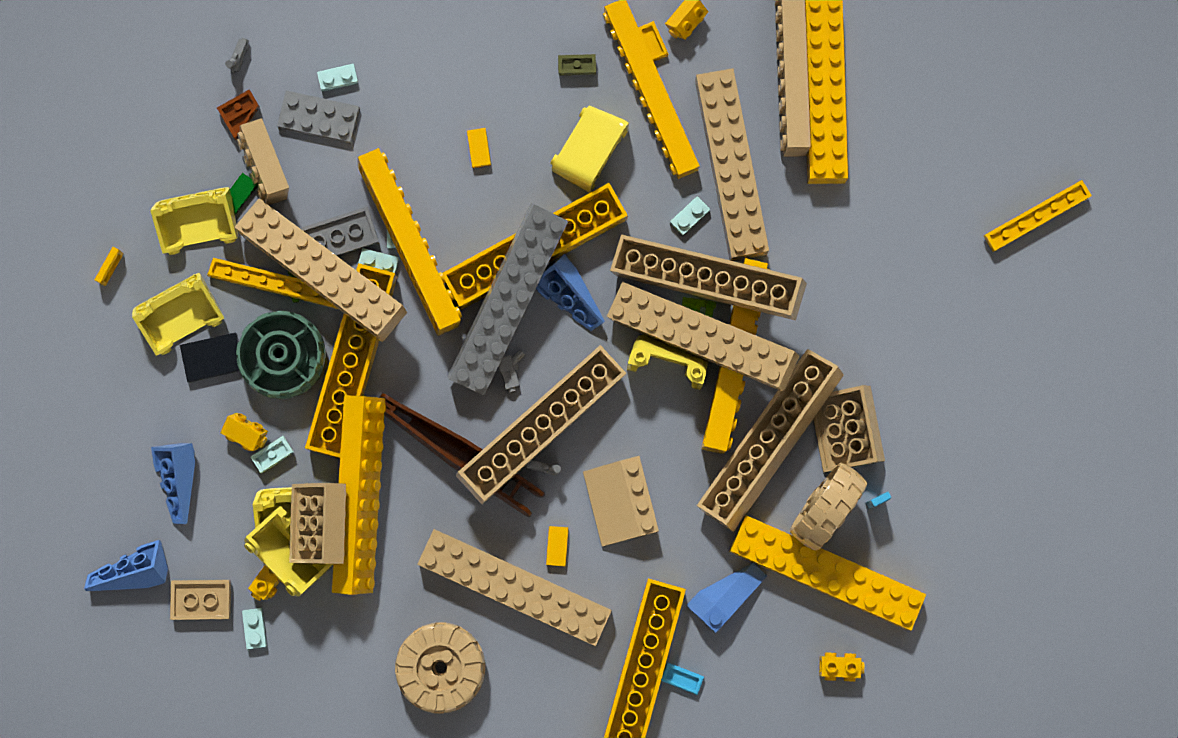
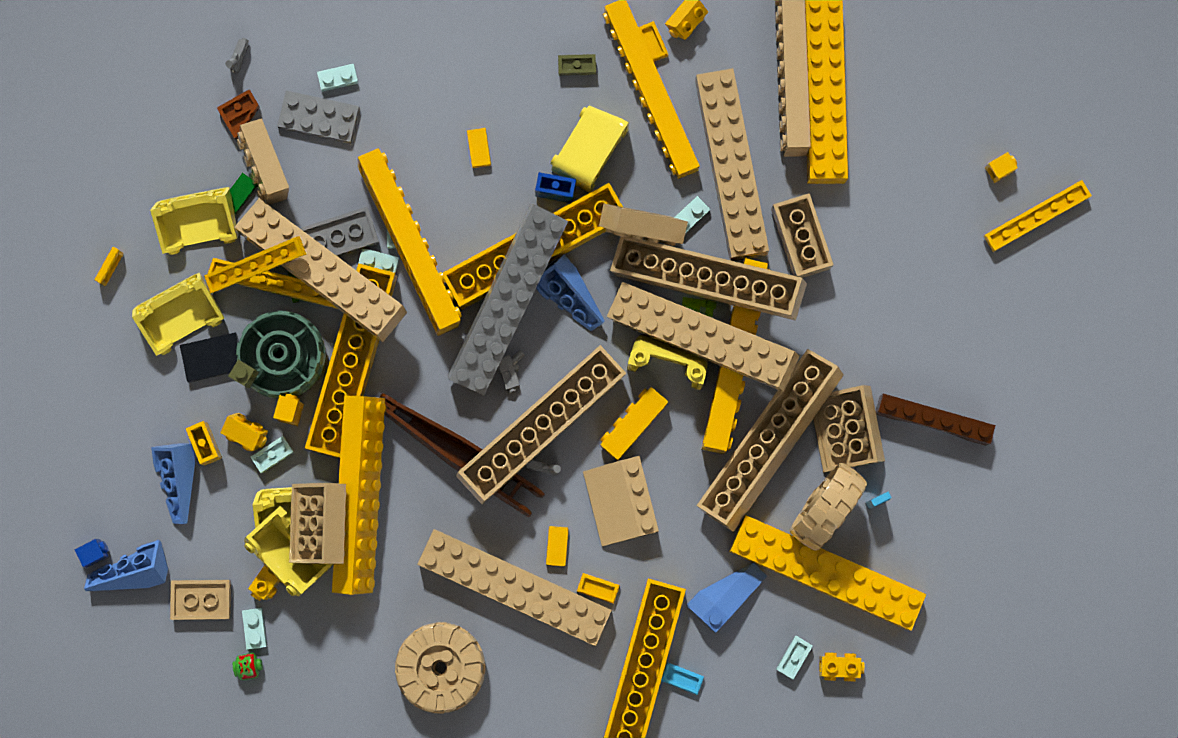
(92, 552): none -> blue brick
(203, 443): none -> yellow brick
(243, 374): none -> olive brick
(247, 666): none -> bright green head
(255, 264): none -> yellow plate
(288, 409): none -> yellow brick
(555, 187): none -> blue brick
(598, 588): none -> yellow tile
(629, 428): none -> yellow brick
(642, 225): none -> tan brick
(794, 657): none -> light aqua plate
(802, 236): none -> tan brick
(941, 420): none -> reddish brown arch
(1001, 167): none -> yellow brick

